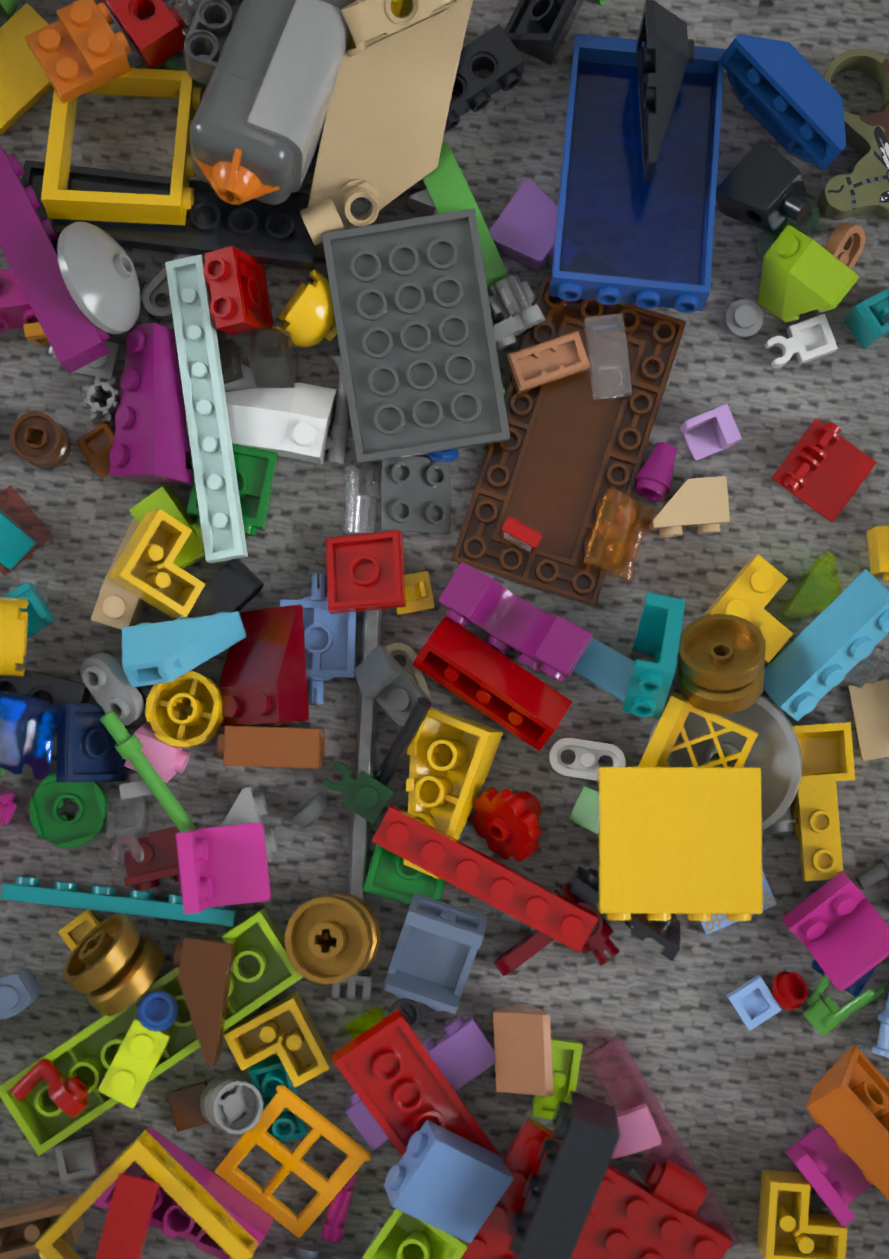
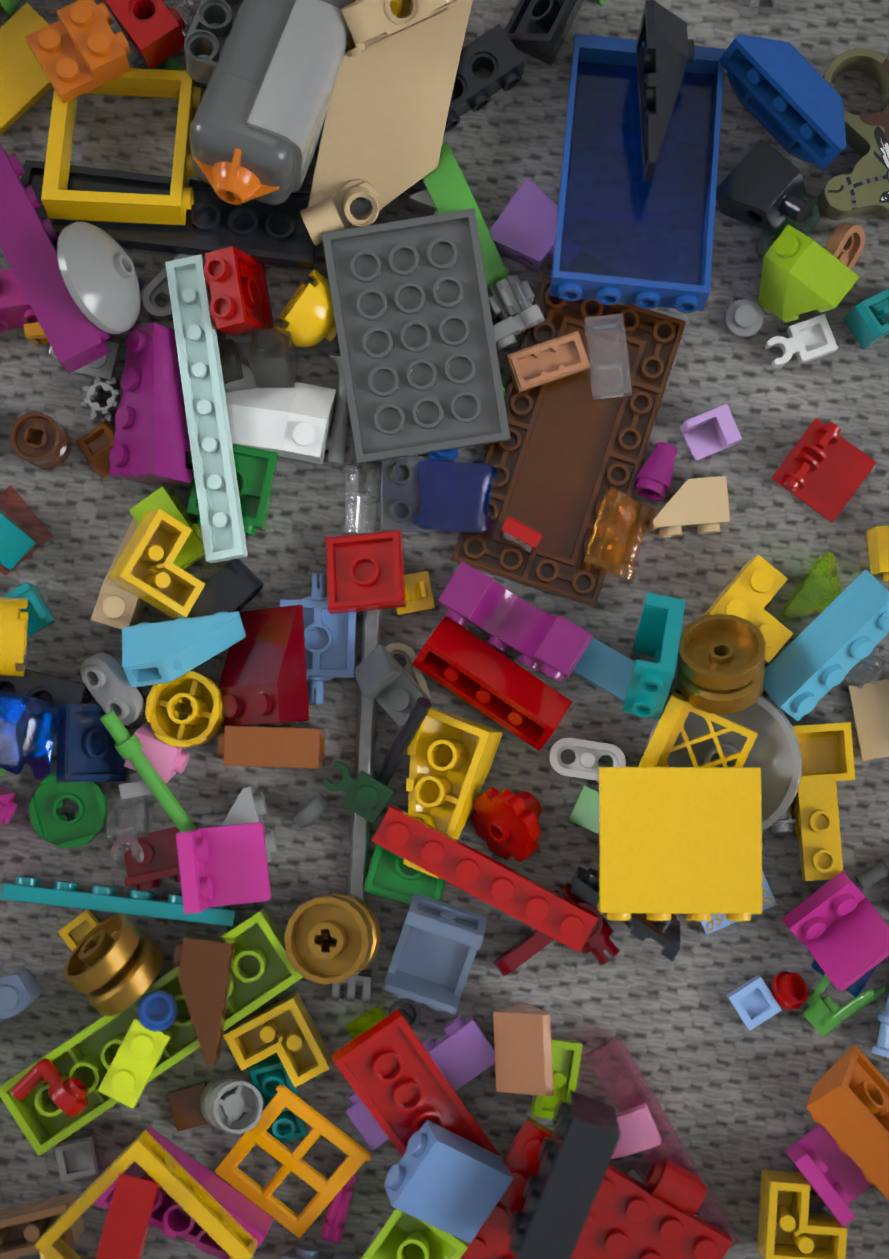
(455, 495): none -> clear blue piece

